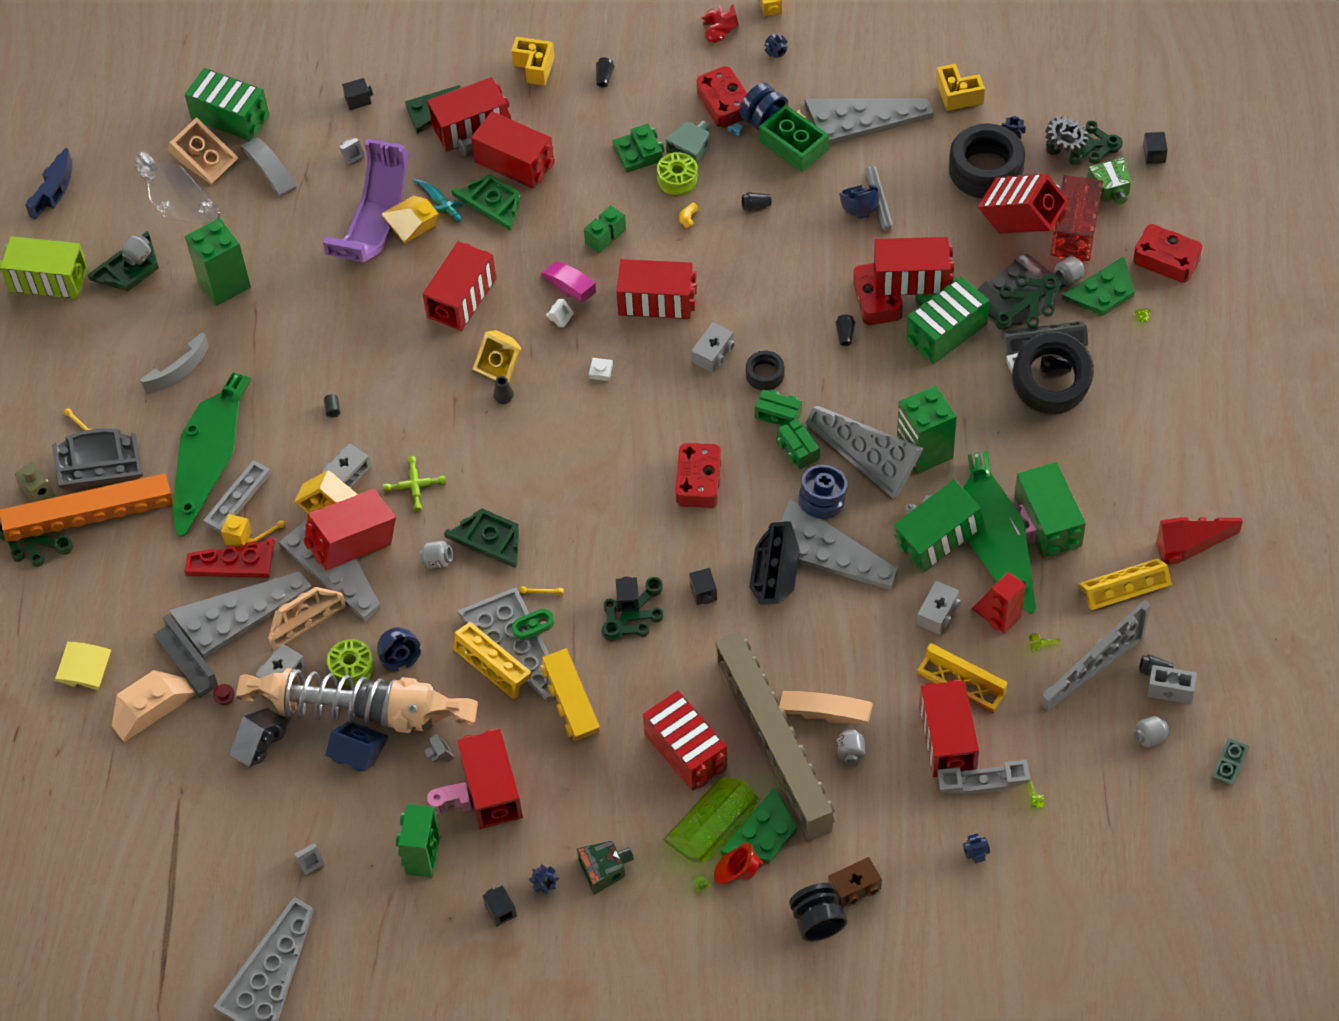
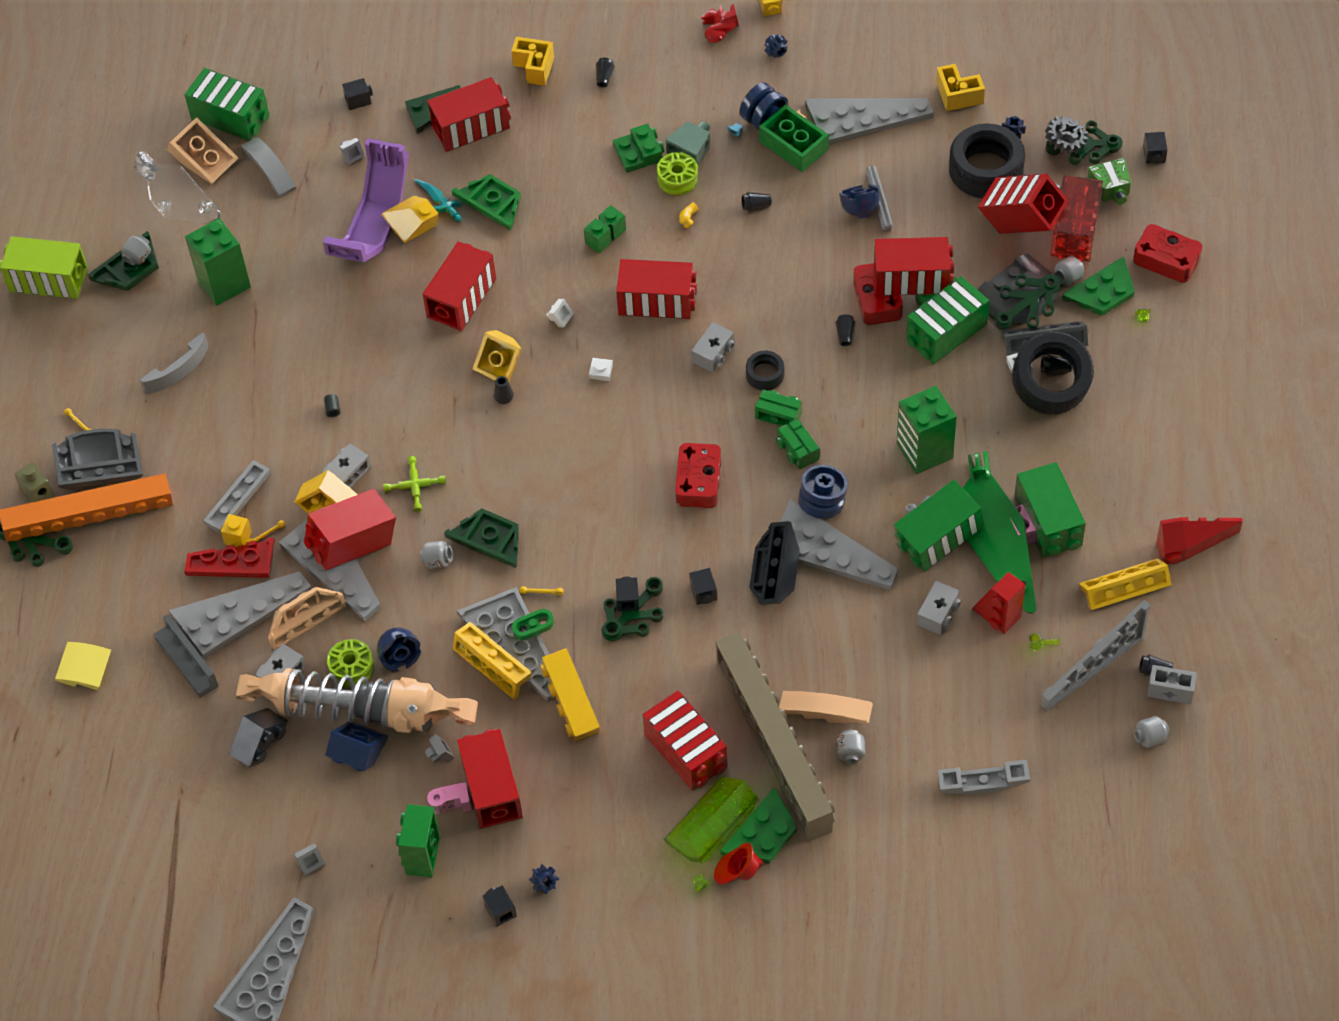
(56, 182): dark blue slope -> none
(148, 702): light nougat wedge -> none
(206, 450): green wing -> none
(223, 694): dark red plate -> none
(464, 146): light grey bush -> none
(512, 149): red brick -> none
(570, 281): dark pink slope -> none
(603, 864): torso -> none
(721, 95): red axle -> none
(818, 912): black wheel -> none
(856, 882): reddish brown brick -> none
(873, 452): light grey wing -> none
(948, 726): red brick -> none
(964, 670): yellow fence -> none
(976, 848): dark blue gear -> none
(1037, 800): clear neon green hand -> none
(1230, 761): sand green slope -> none

